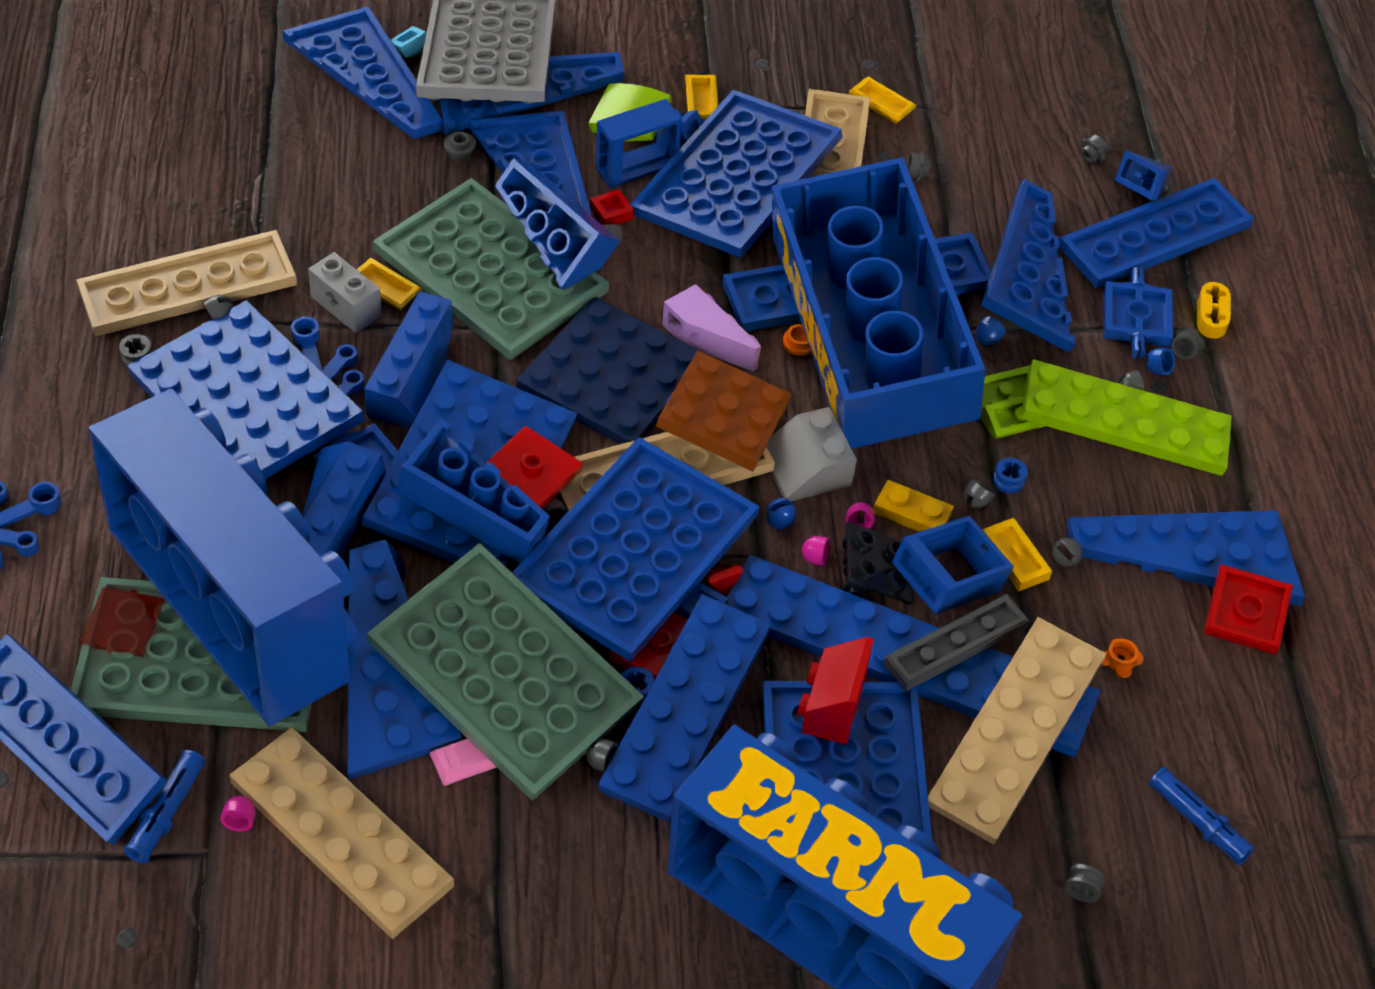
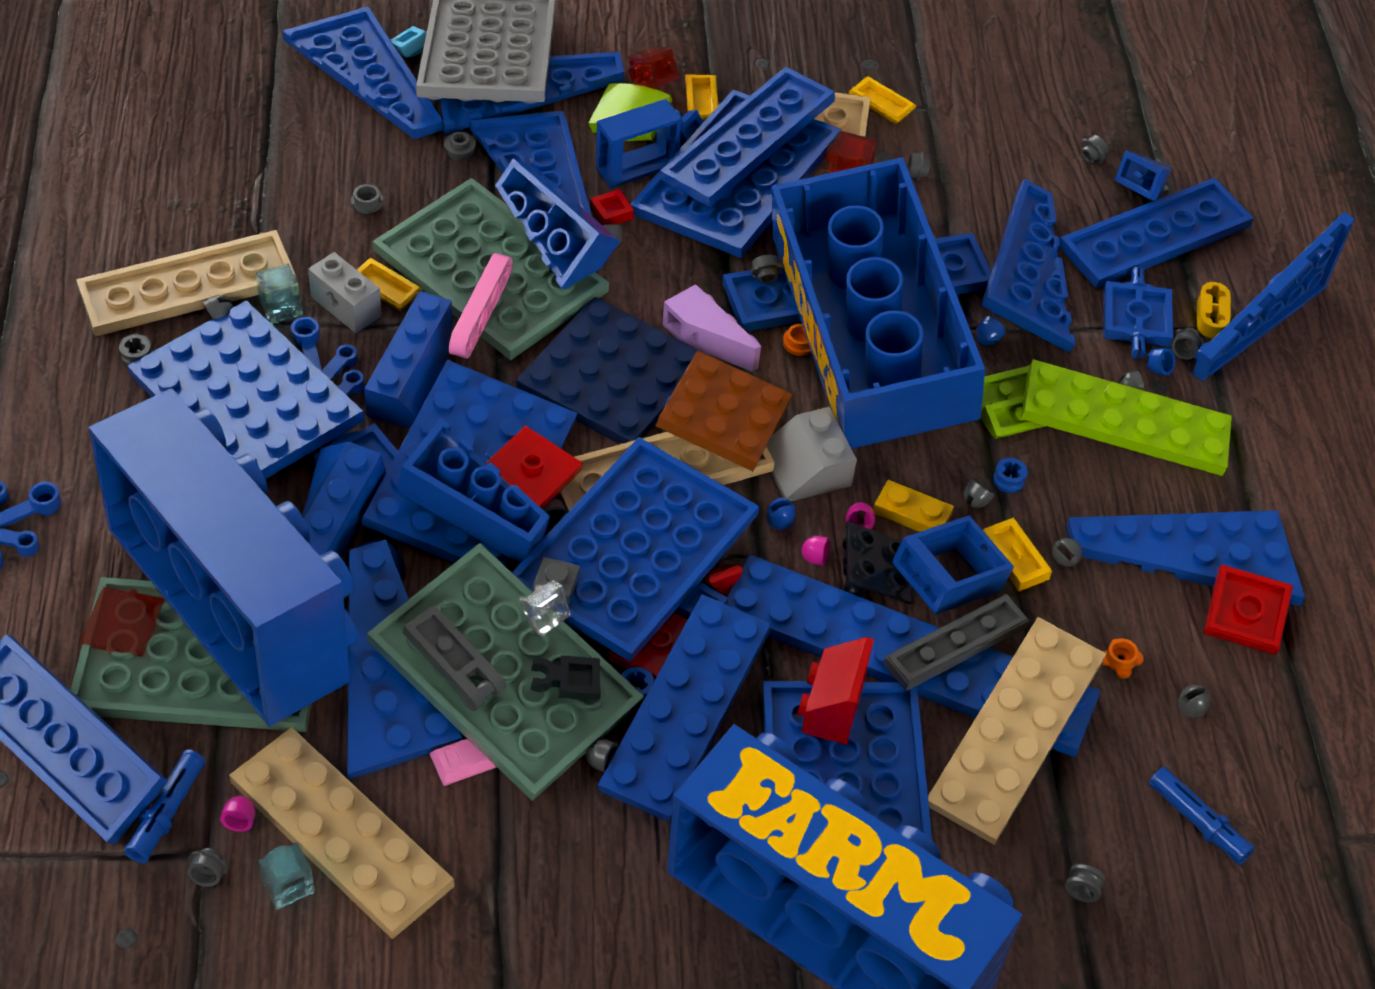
(206, 867): none -> dark grey plate
(279, 293): none -> clear light blue brick
(282, 867): none -> clear light blue brick
(367, 199): none -> dark grey plate
(454, 657): none -> dark grey plate
(480, 306): none -> bright pink beam
(545, 607): none -> clear tile
(559, 571): none -> dark grey plate
(573, 676): none -> black plate
(653, 67): none -> clear red brick
(747, 136): none -> blue plate
(766, 268): none -> dark grey plate
(850, 152): none -> clear red brick
(1196, 706): none -> dark grey hinge
(1281, 298): none -> blue wing

